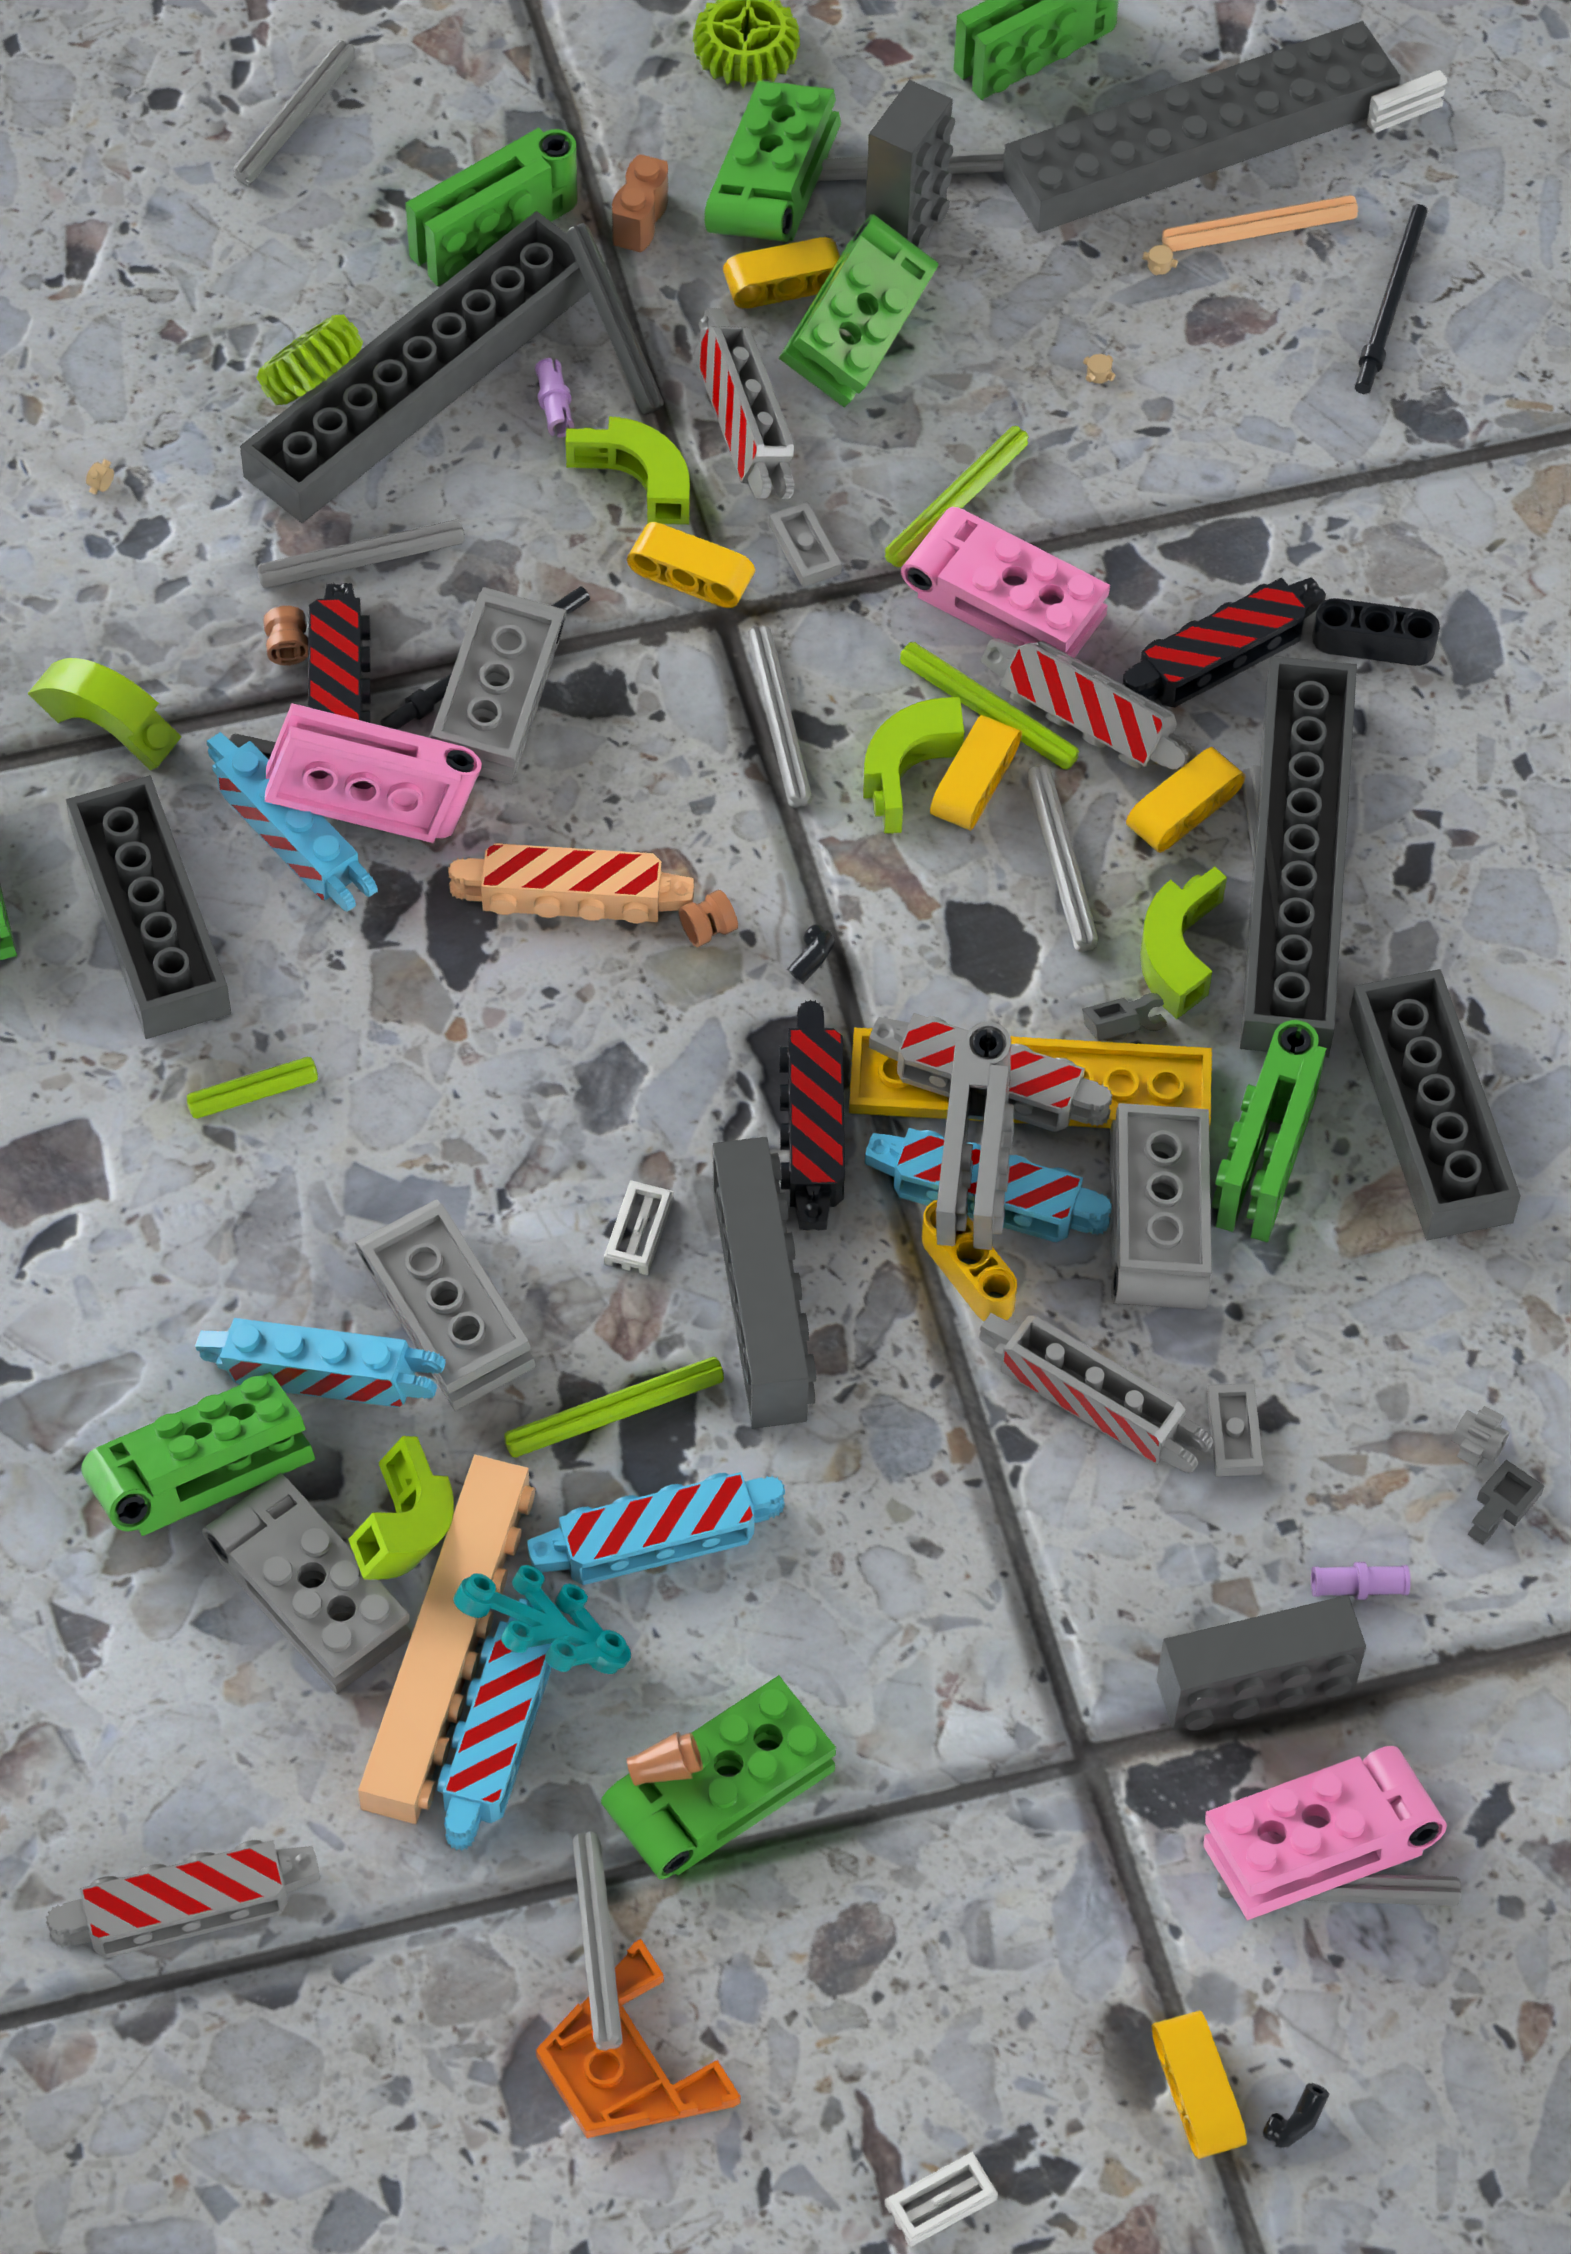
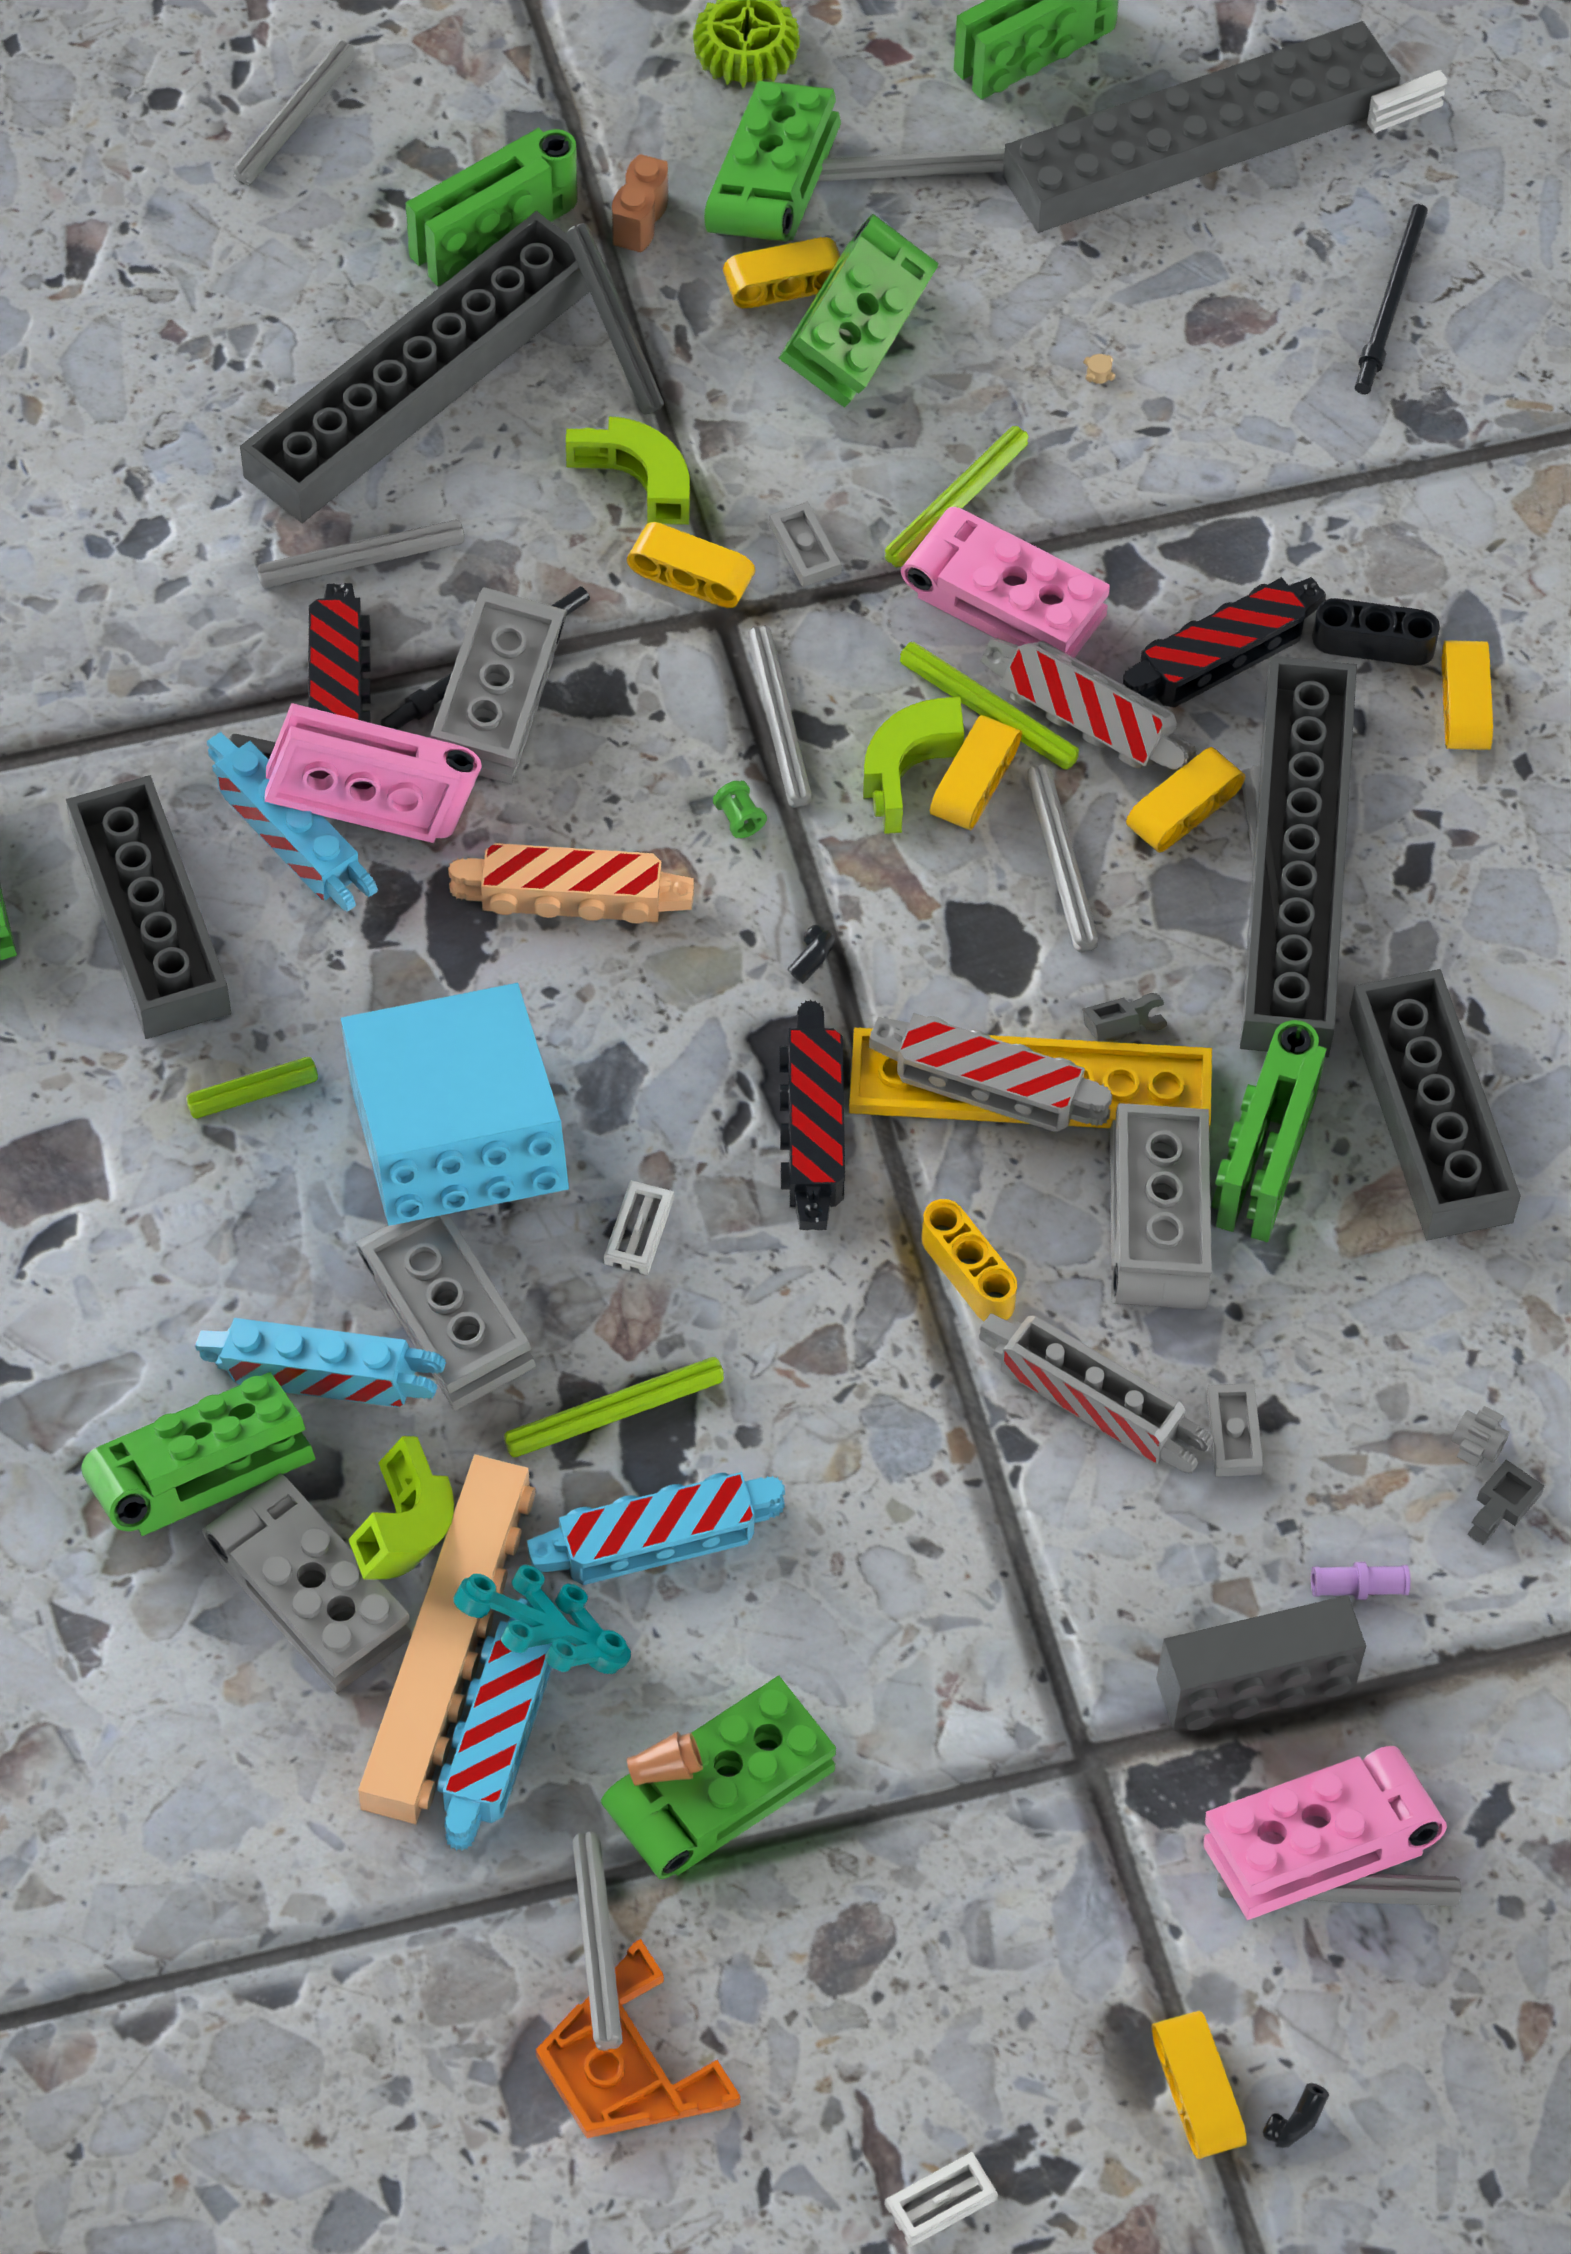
(100, 476): tan piece -> none
(110, 700): lime arch -> none
(183, 1898): light grey hinge -> none
(286, 635): nougat wheel -> none
(309, 359): lime gear -> none
(454, 1104): none -> medium azure container
(554, 397): lavender pin -> none
(708, 918): nougat wheel -> none
(745, 405): light grey hinge -> none
(755, 816): none -> bright green bush
(763, 1282): dark grey brick -> none
(911, 162): dark grey brick -> none
(980, 1093): light grey hinge -> none
(1037, 1199): medium azure hinge -> none
(1160, 259): tan piece -> none
(1164, 956): lime arch -> none
(1260, 223): light nougat axle -> none
(1467, 695): none -> yellow beam

